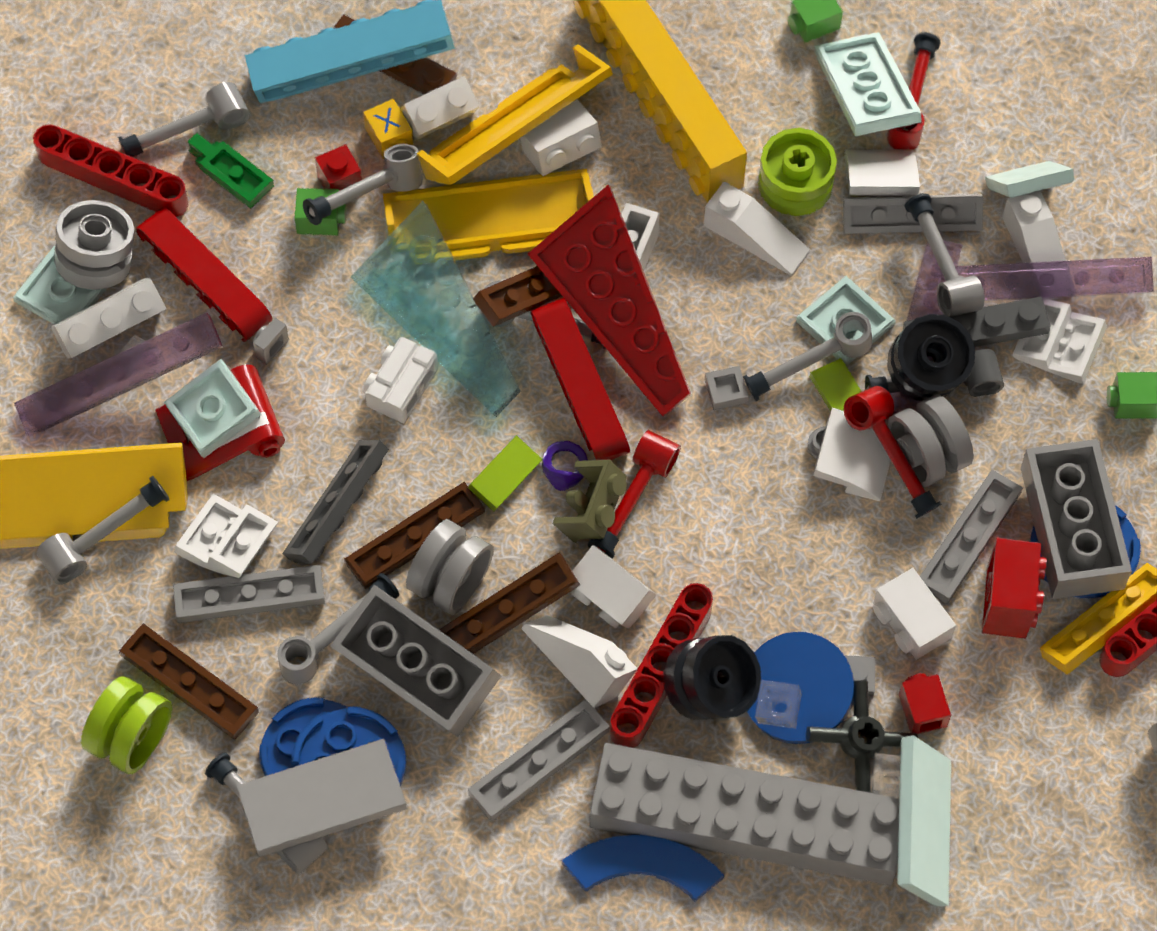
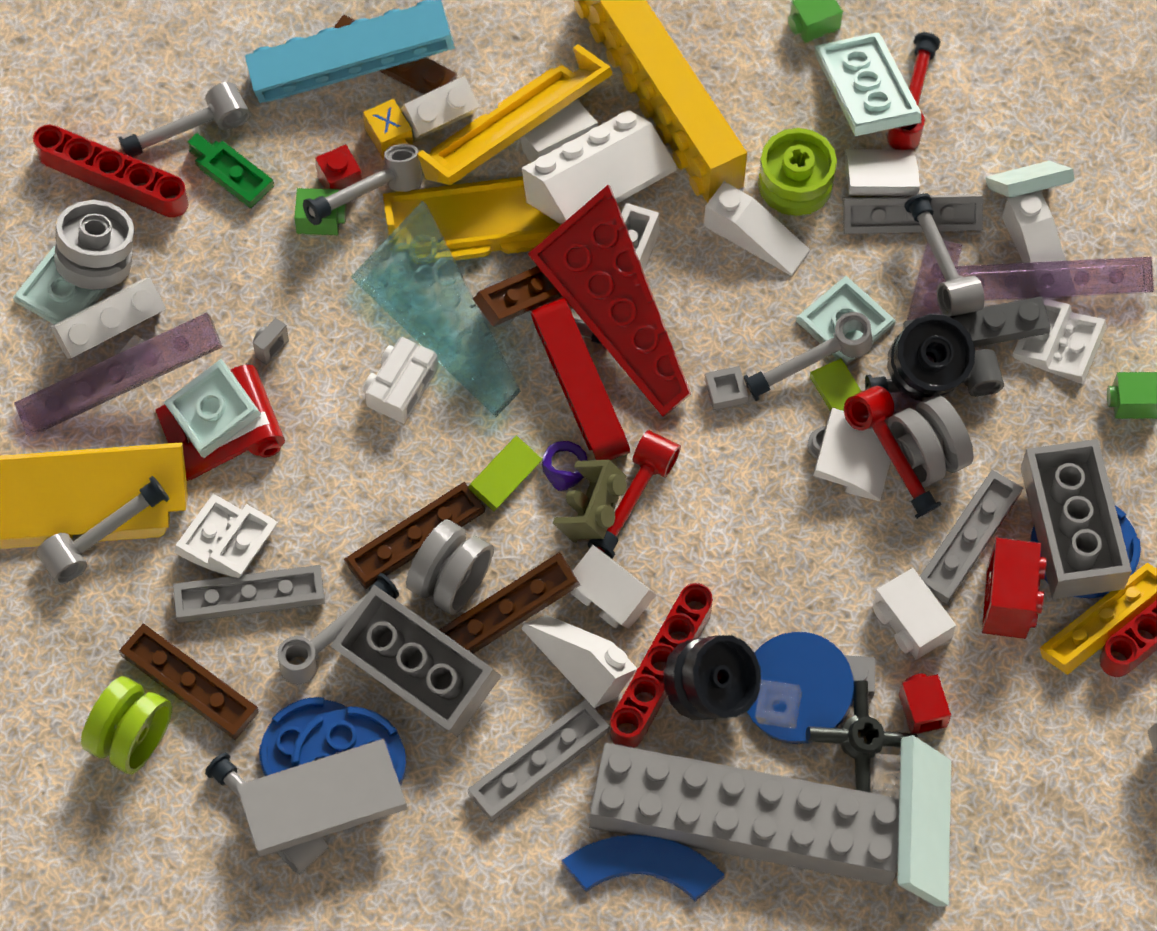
(205, 273): red beam -> none
(335, 502): dark grey plate -> none
(617, 154): none -> white slope

